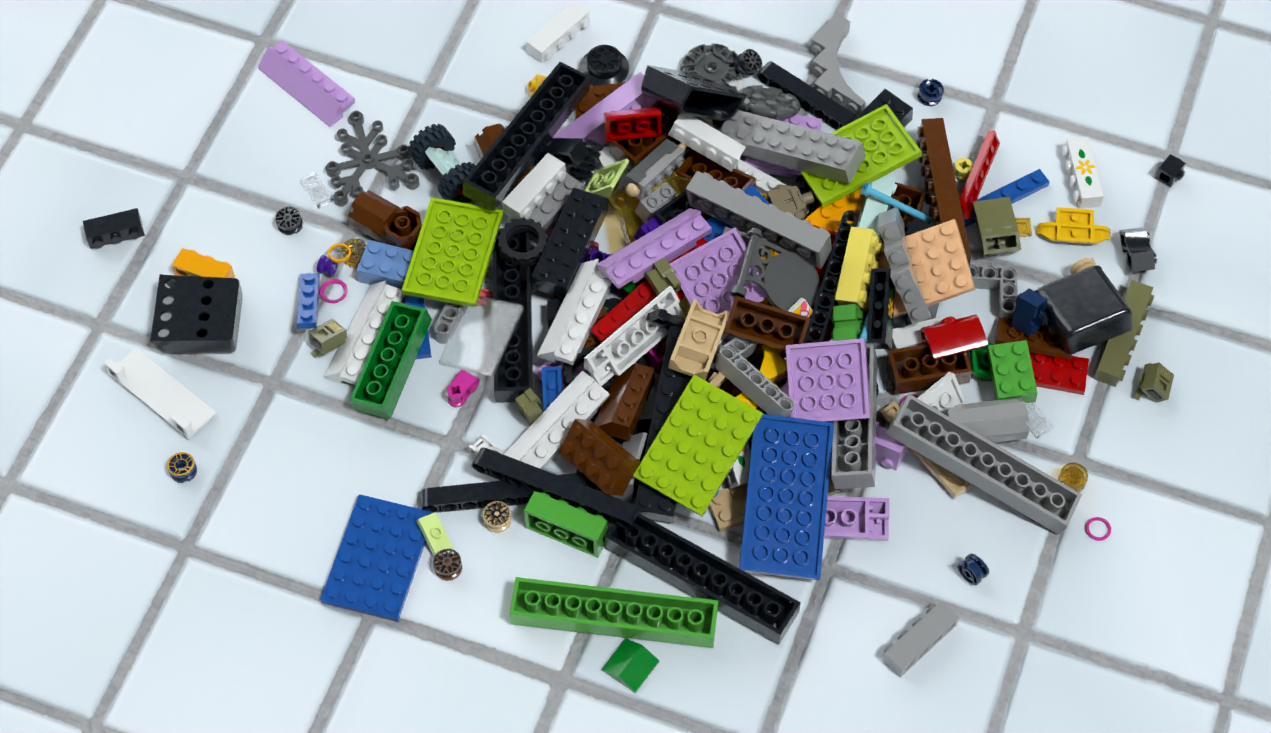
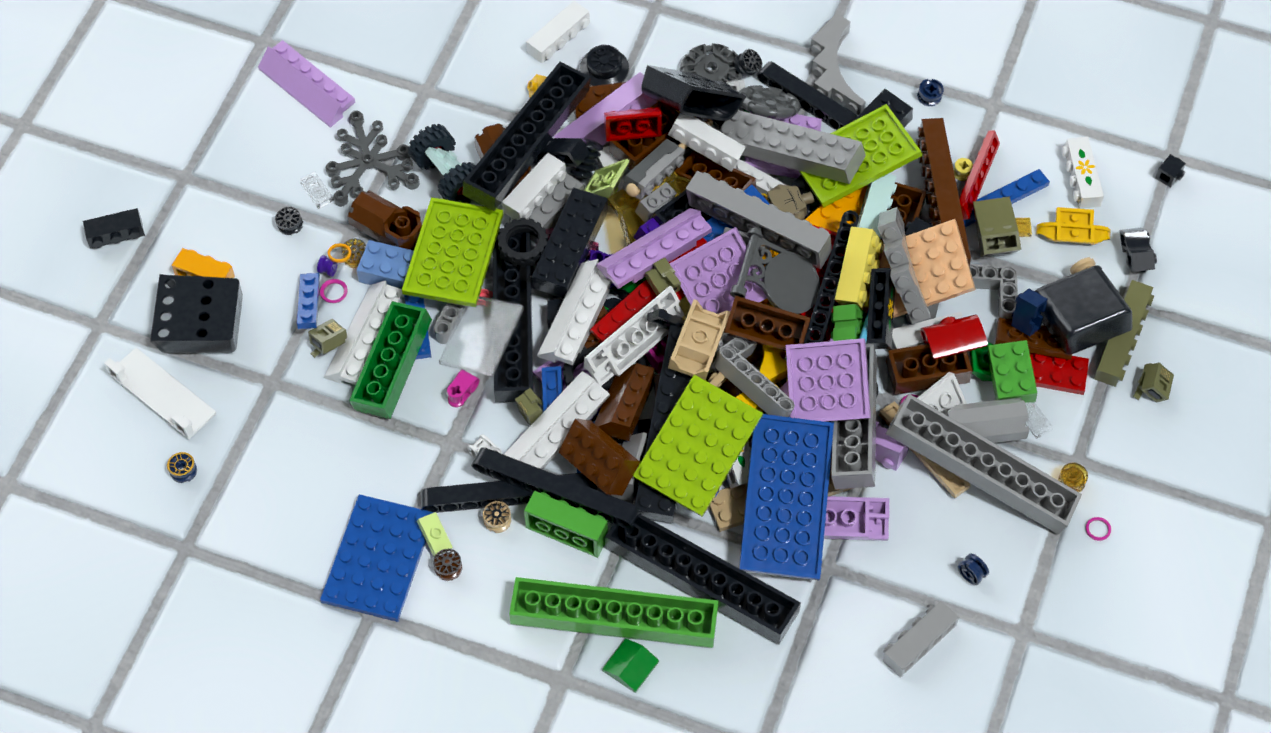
(802, 308): tile -> none
(868, 190): medium azure bar -> none

